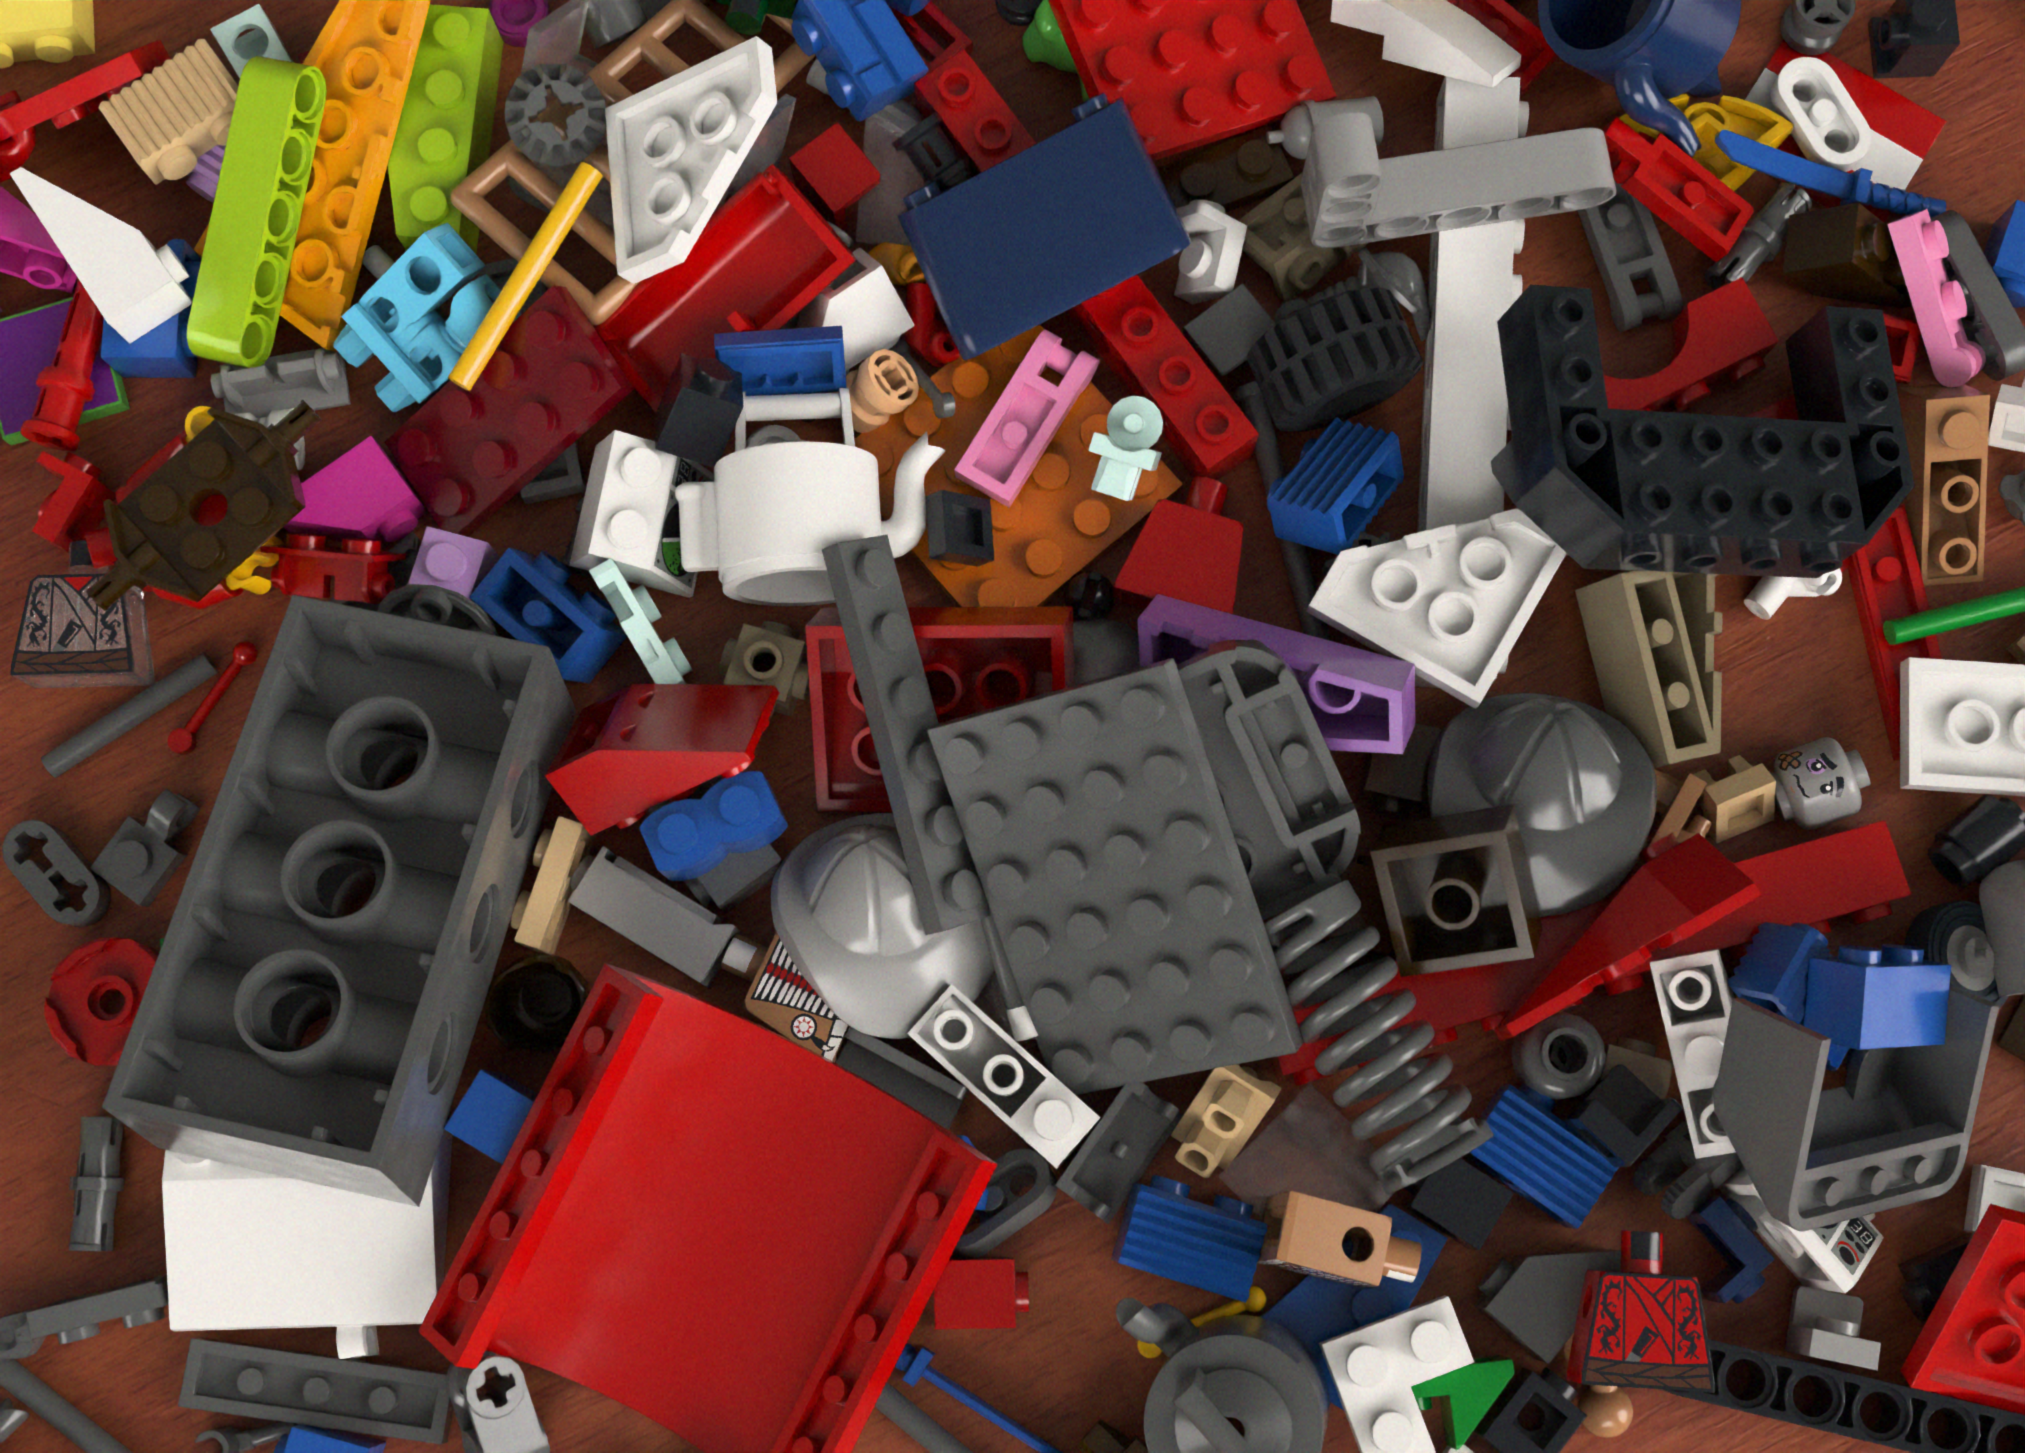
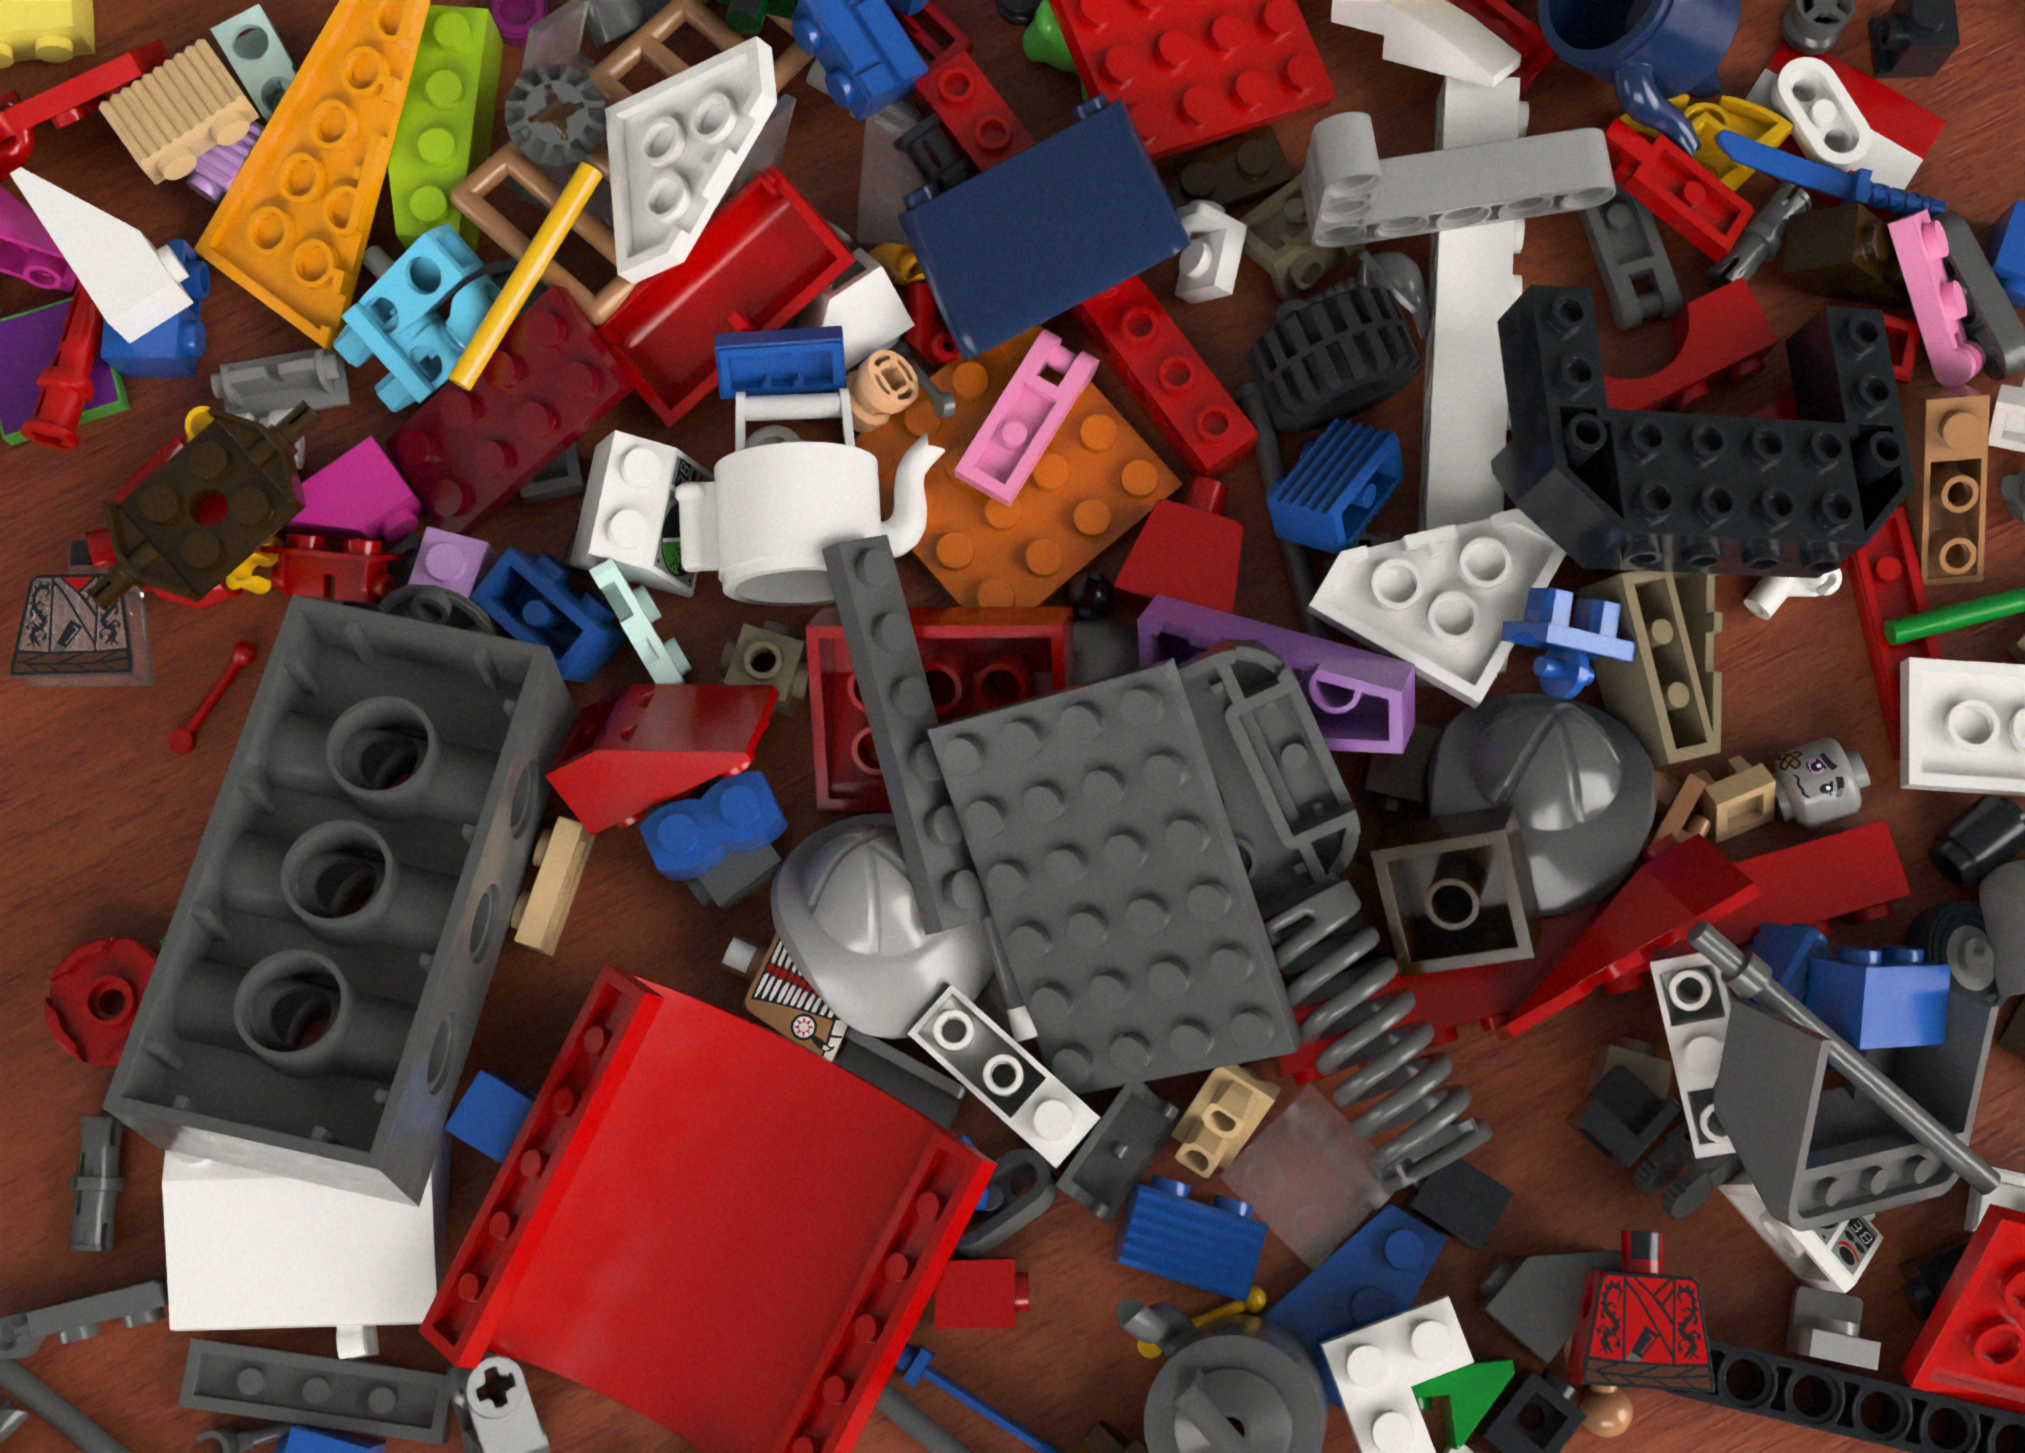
(45, 883): dark grey beam -> none
(75, 504): red bracket -> none
(129, 715): dark grey bar -> none
(143, 855): dark grey plate -> none
(256, 212): lime beam -> none
(535, 1002): dark brown hair -> none
(652, 915): light grey window -> none
(699, 409): black brick -> none
(833, 173): red panel -> none
(959, 528): black plate -> none
(1133, 428): light aqua hips -> none
(1228, 330): dark grey panel -> none
(1299, 122): light grey piece -> none
(1308, 1236): medium nougat torso -> none
(1541, 1156): blue brick -> none
(1546, 627): none -> blue hips
(1580, 1054): dark grey head -> none
(1731, 1234): dark blue bracket -> none
(1752, 979): none -> dark grey bar

